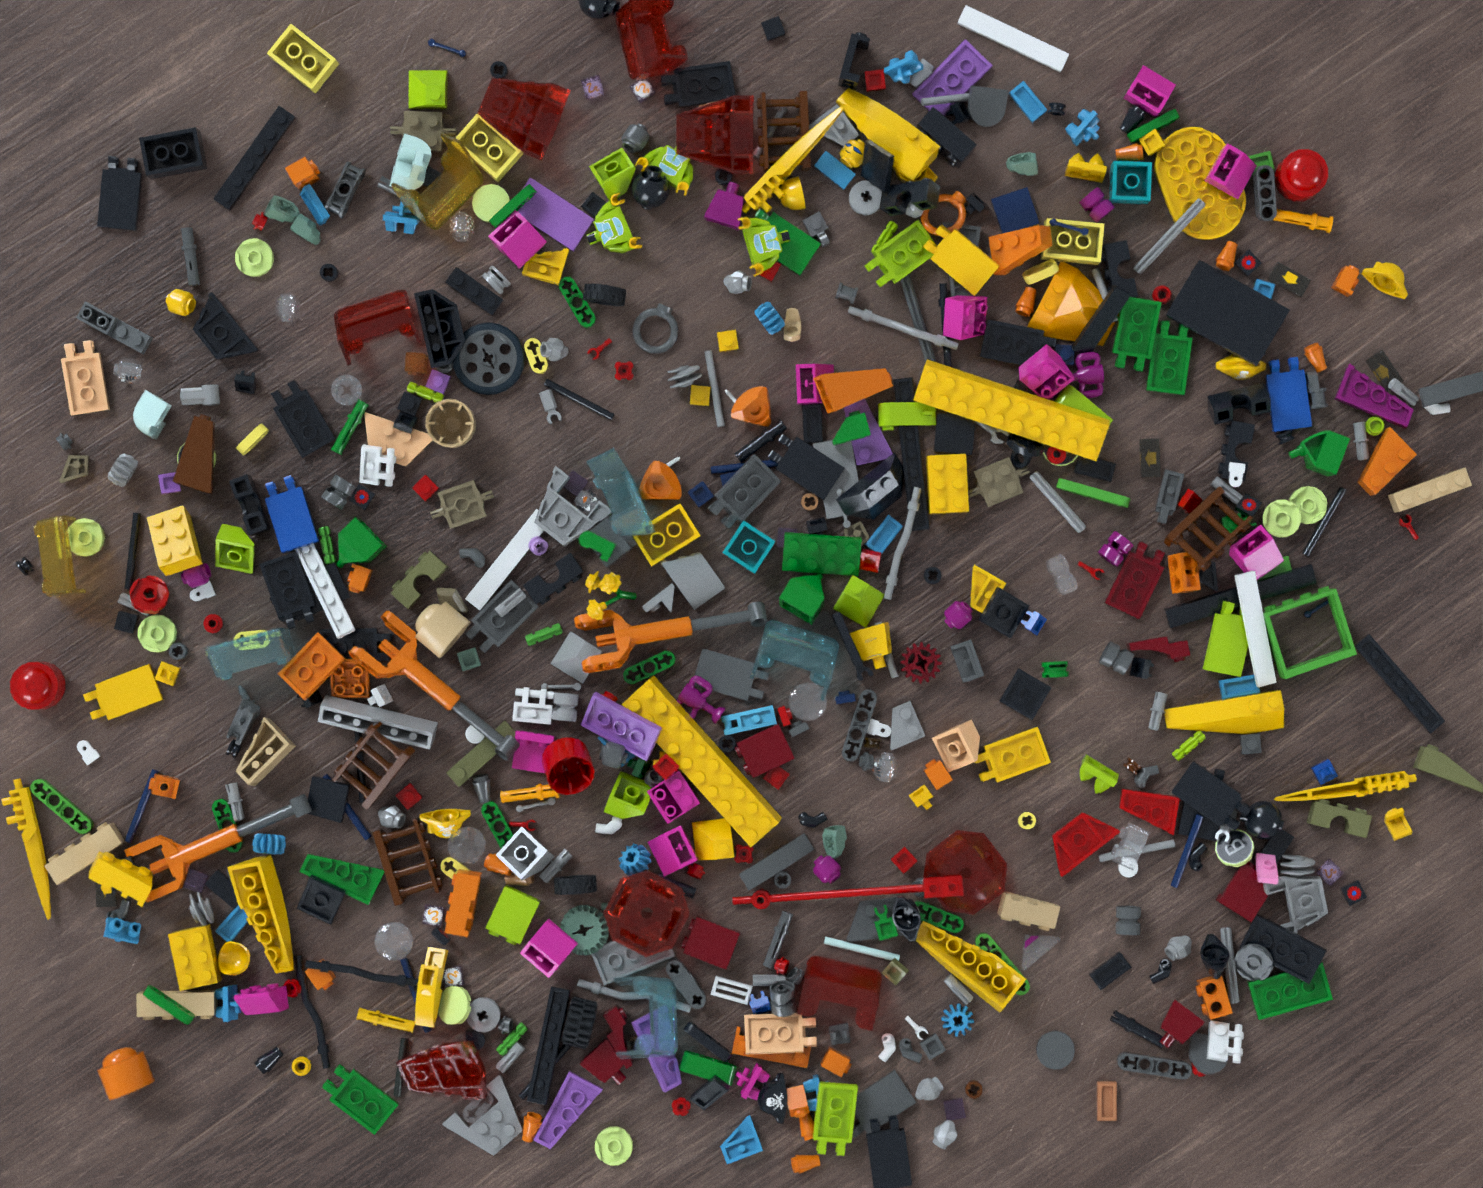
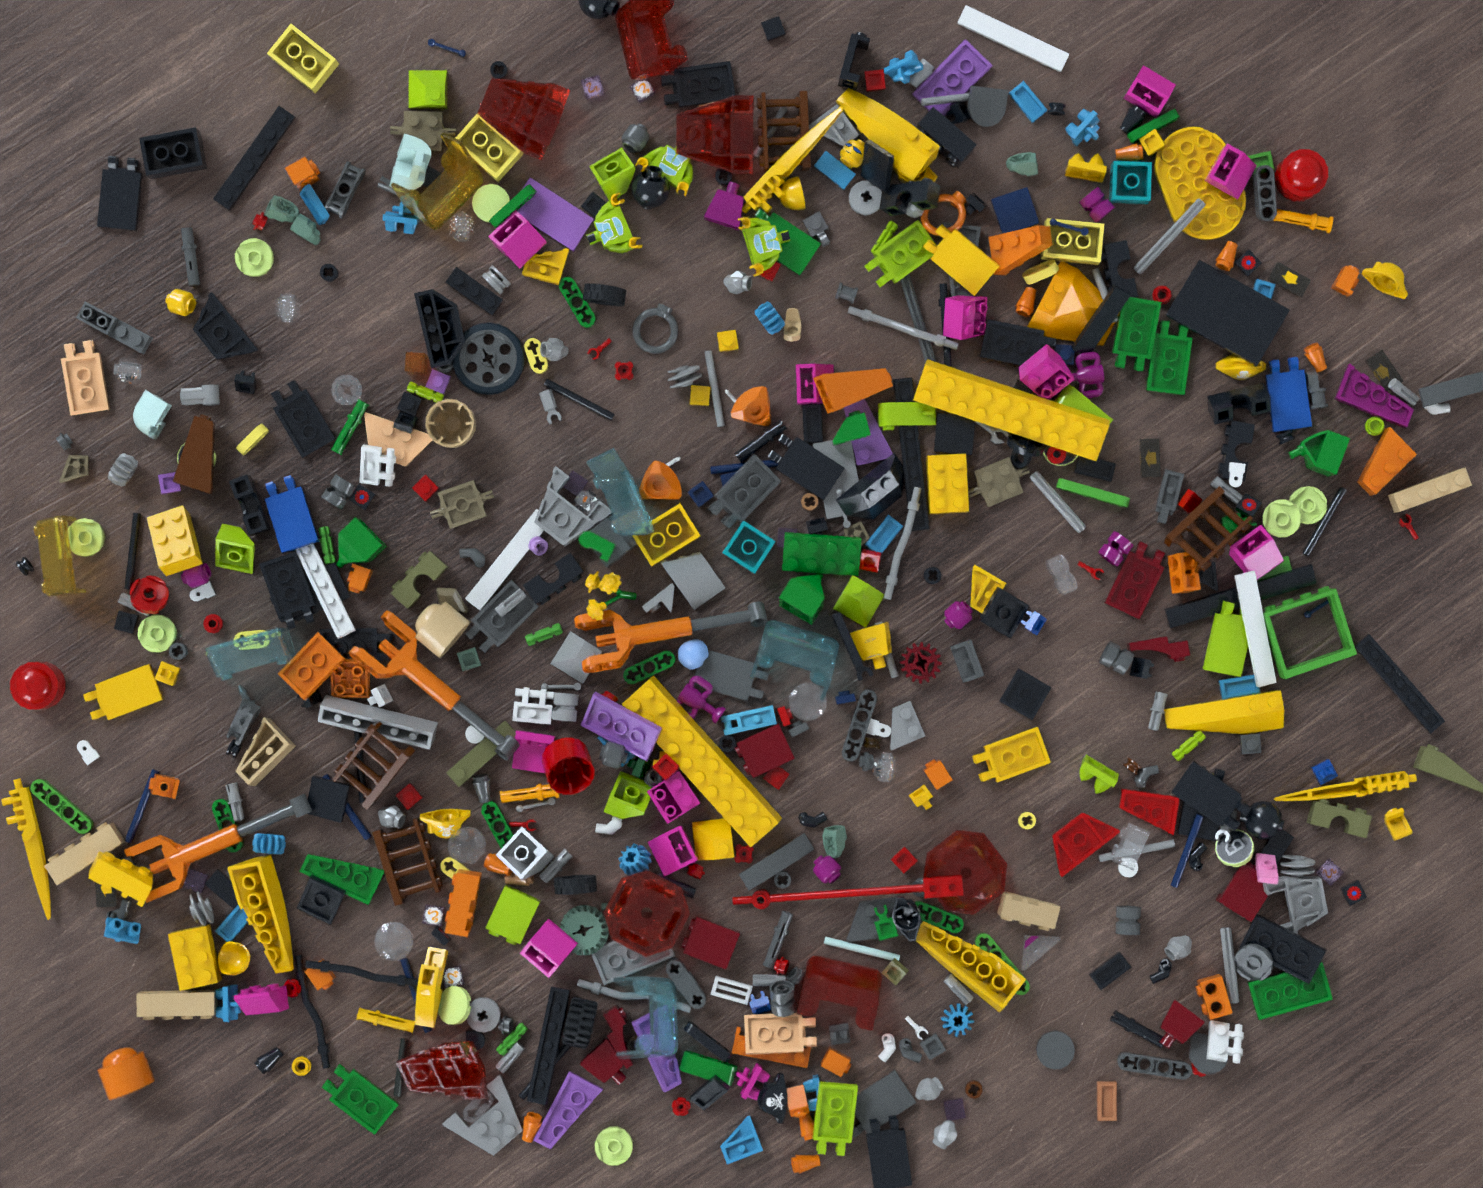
(168, 1004): green beam -> none
(374, 319): clear red windscreen -> none
(693, 653): none -> light blue hair
(958, 745): light nougat slope -> none
(1056, 671): green wheel -> none
(1214, 955): black hat -> none
(1361, 440): light grey axle -> none

